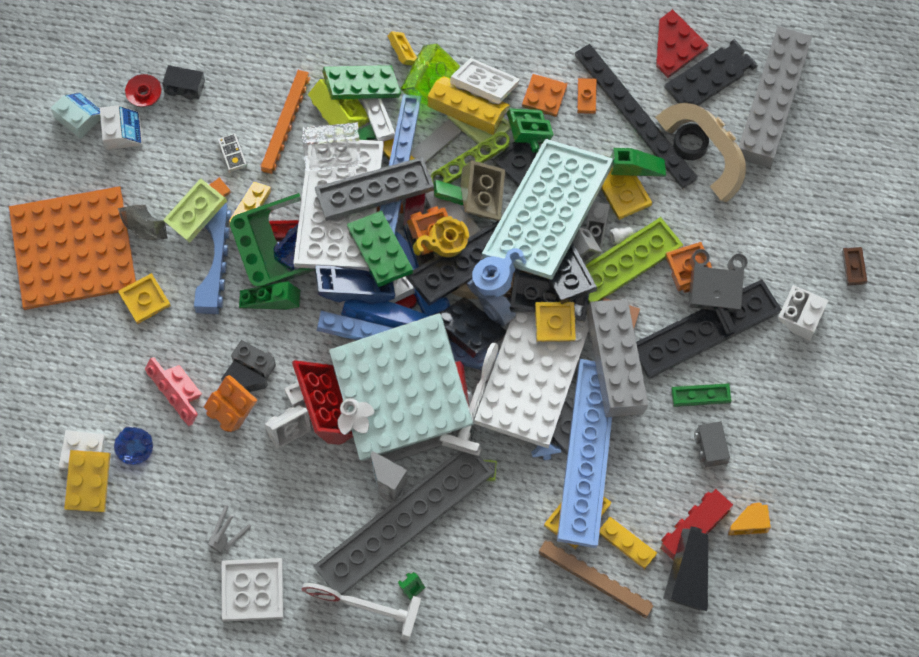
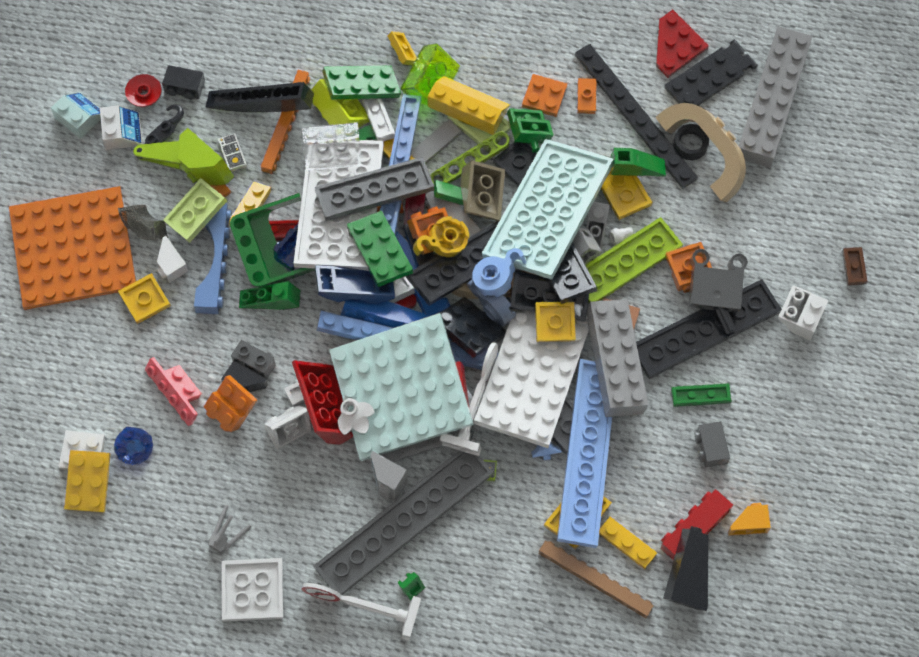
(170, 262): none -> white slope
(187, 154): none -> lime slope
(262, 98): none -> black slope
(484, 81): white plate -> none

